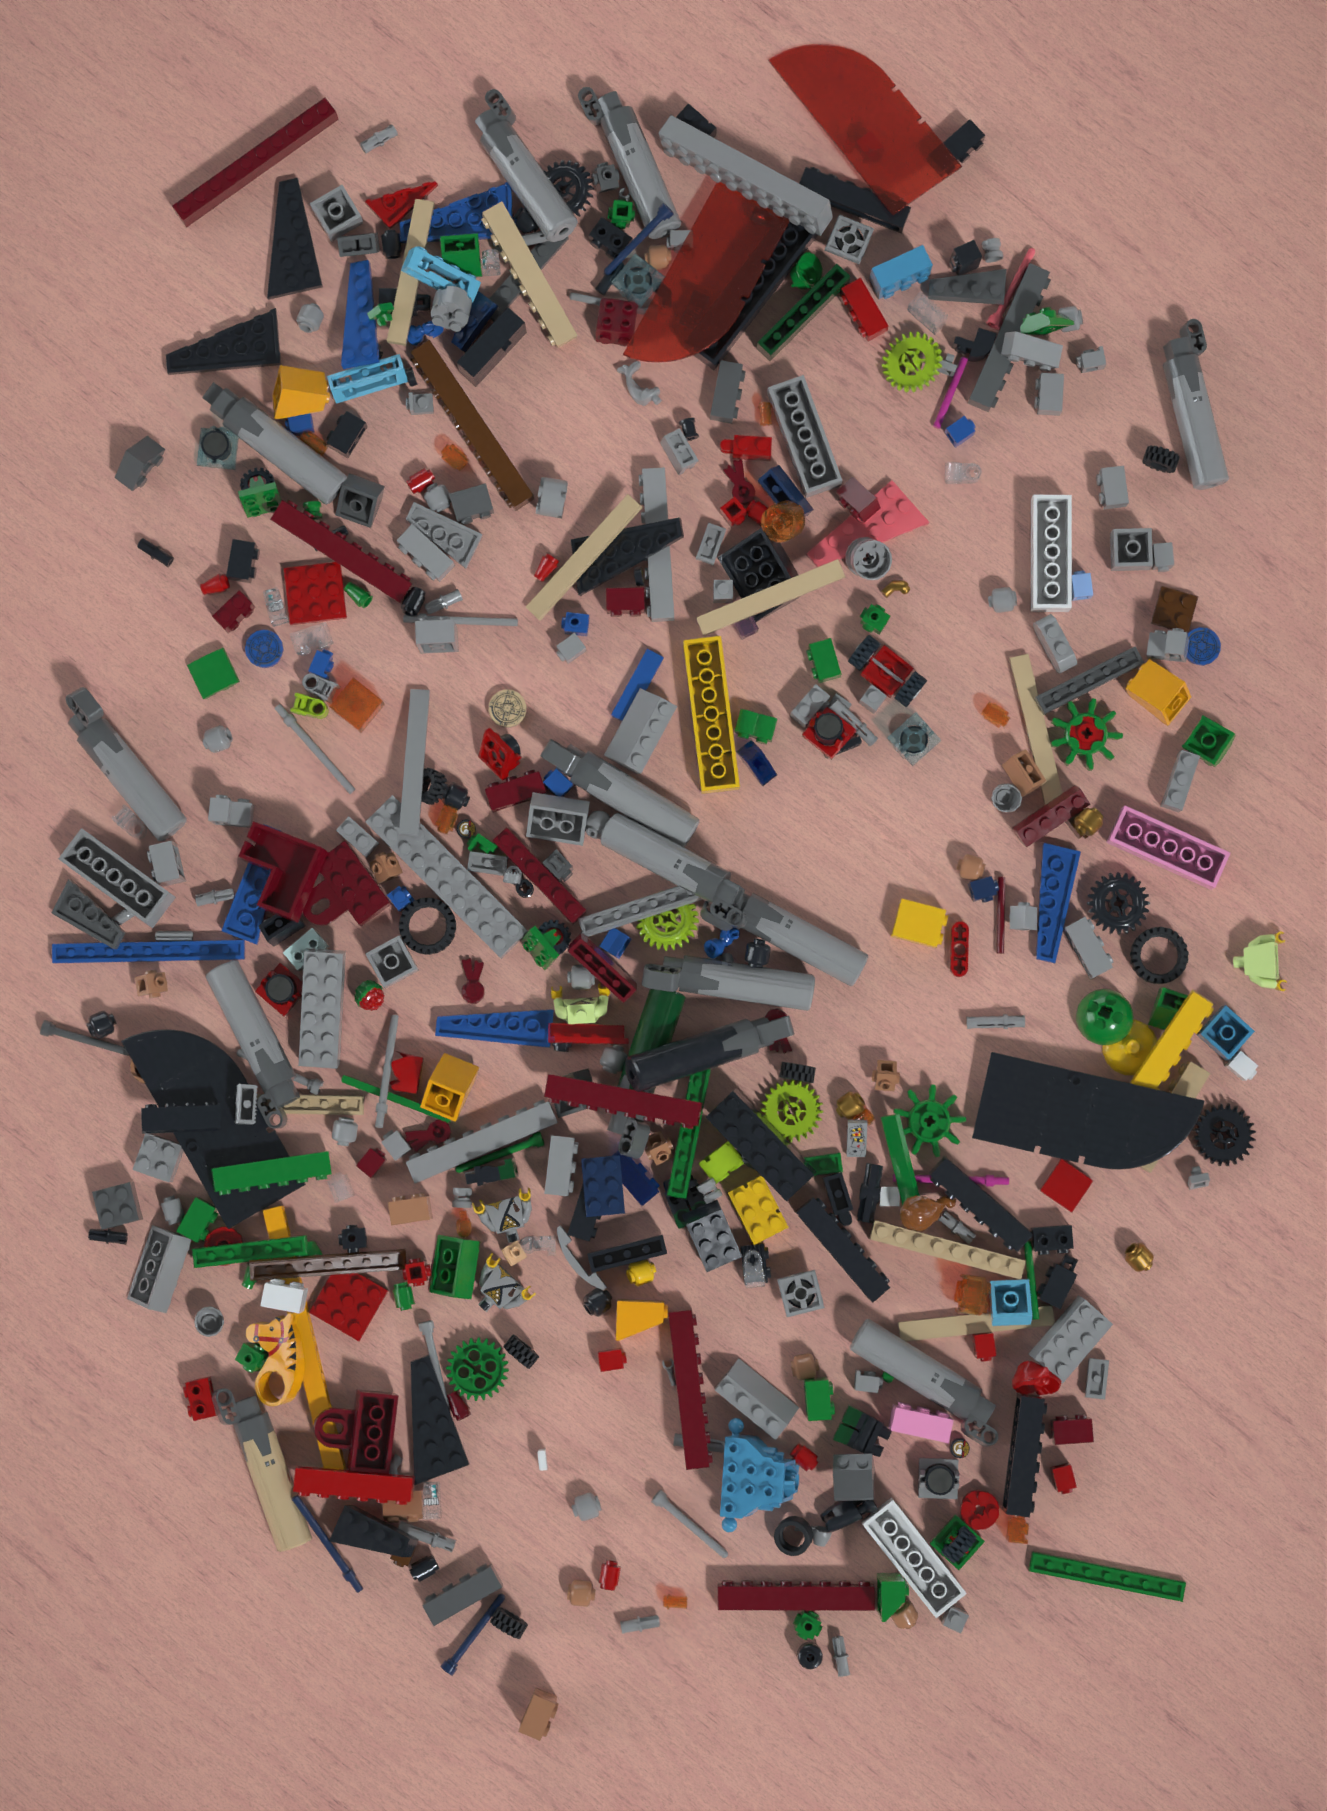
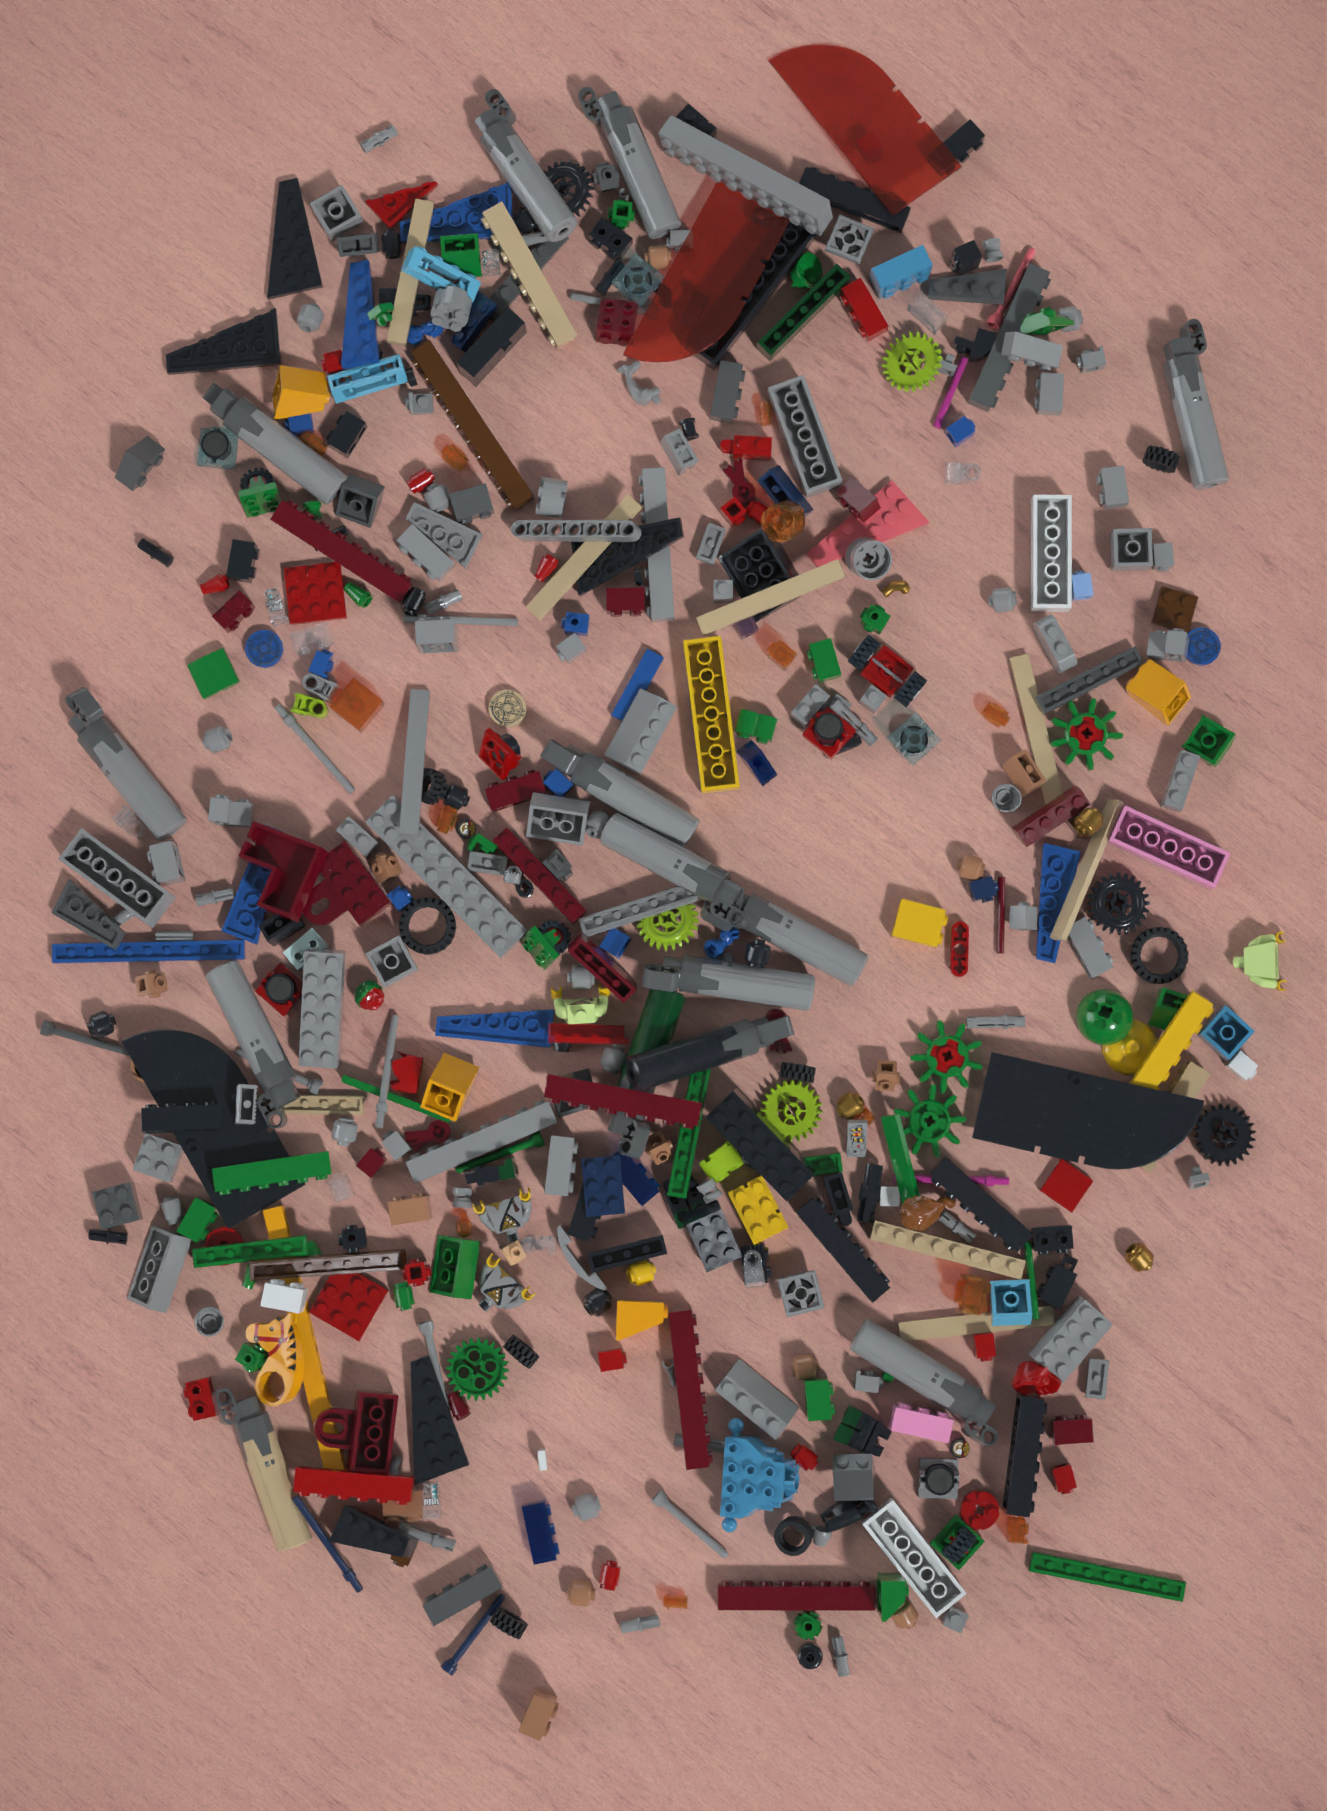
(255, 162): dark red brick -> none
(332, 362): none -> red brick
(424, 1568): black brick -> none
(472, 990): dark red piece -> none
(540, 1531): none -> clear blue brick
(583, 533): none -> light grey beam
(663, 214): dark blue piece -> none
(781, 654): none -> clear orange brick
(942, 1045): none -> green gear
(1086, 871): none -> tan tile

